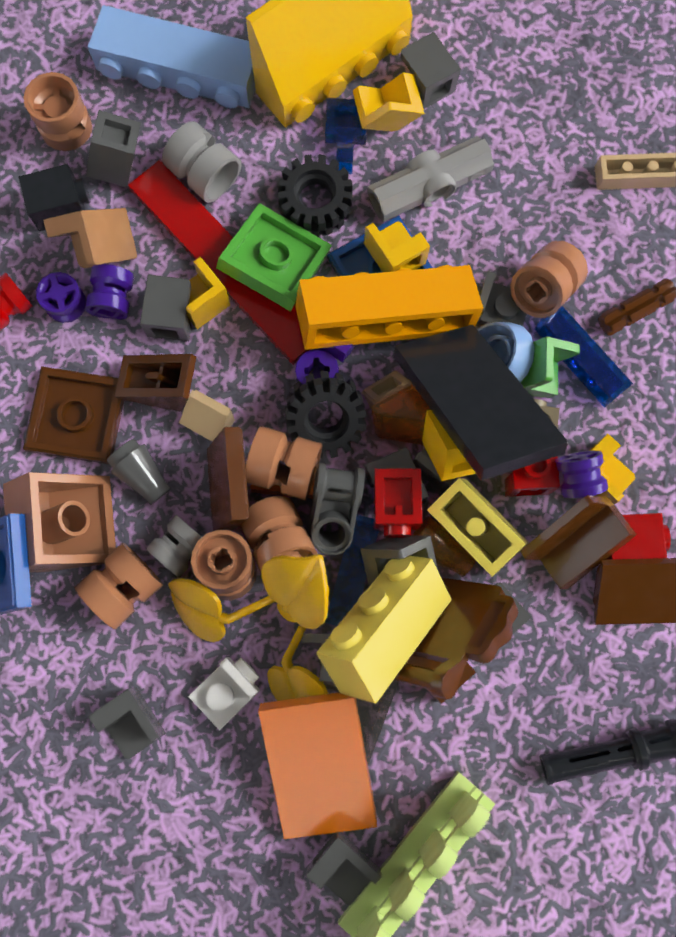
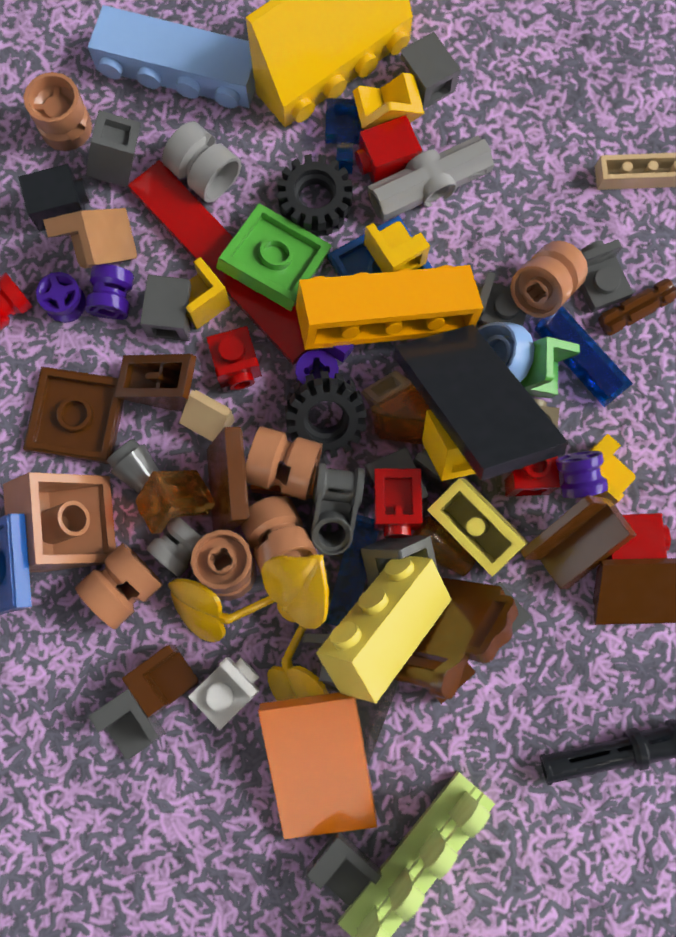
(160, 680): none -> reddish brown panel
(173, 495): none -> clear orange bracket
(234, 358): none -> red bracket
(386, 148): none -> red brick
(605, 277): none -> dark grey bracket

